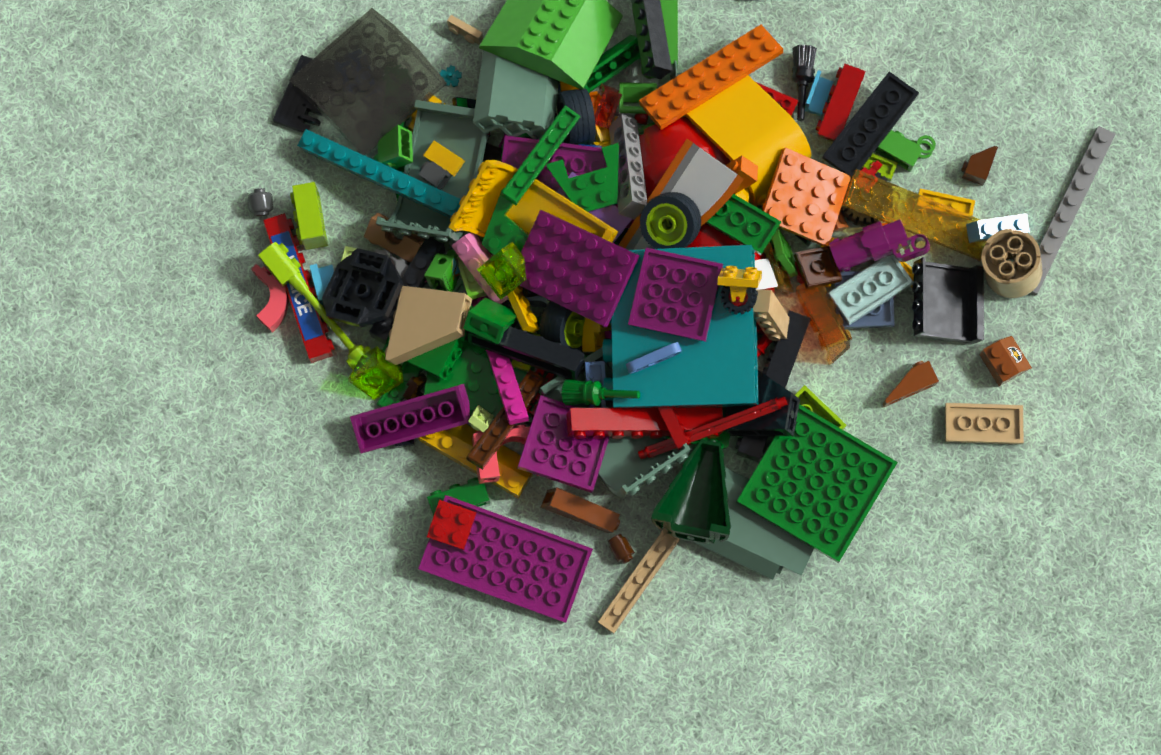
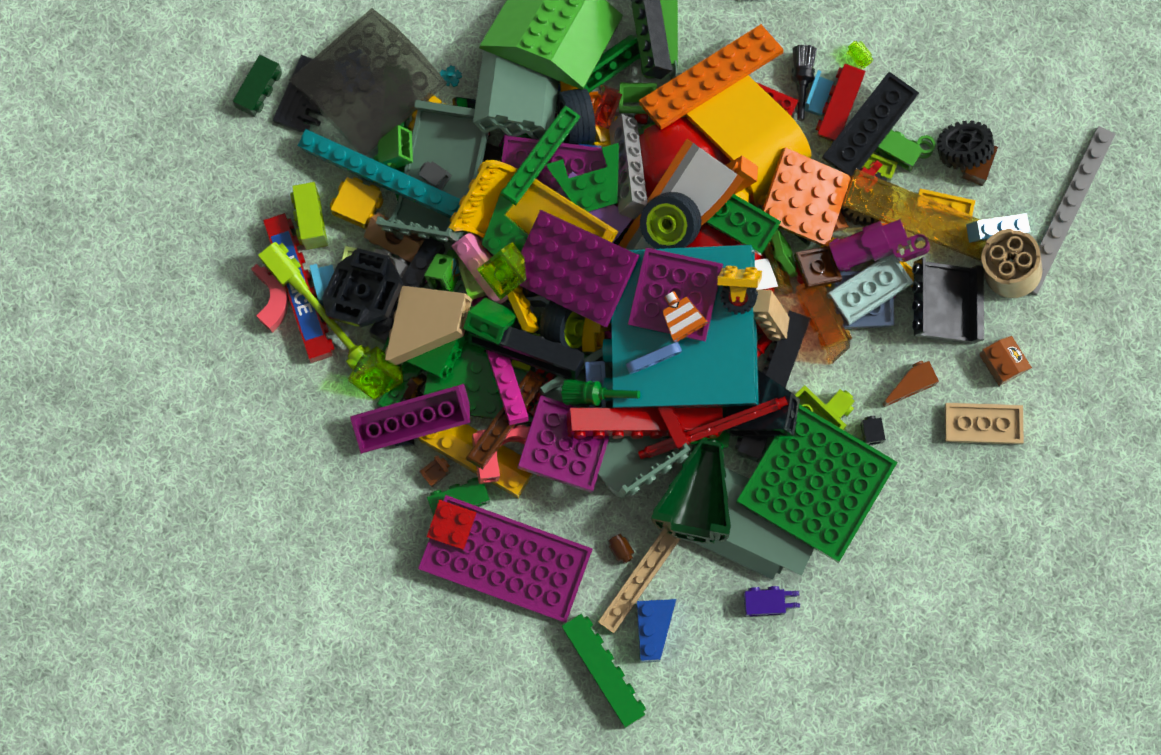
(257, 85): none -> dark green brick
(260, 202): dark grey head -> none
(356, 202): none -> yellow brick
(435, 471): none -> dark orange bracket
(444, 158): yellow tile -> none
(459, 27): tan plate -> none
(480, 419): yellowish green plate -> none
(580, 510): dark orange slope -> none
(603, 670): none -> green brick
(653, 626): none -> blue wedge
(682, 317): none -> torso
(768, 602): none -> dark purple hinge
(841, 403): none -> lime brick
(860, 54): none -> clear neon green brick
(872, 430): none -> black brick
(965, 145): none -> black wheel

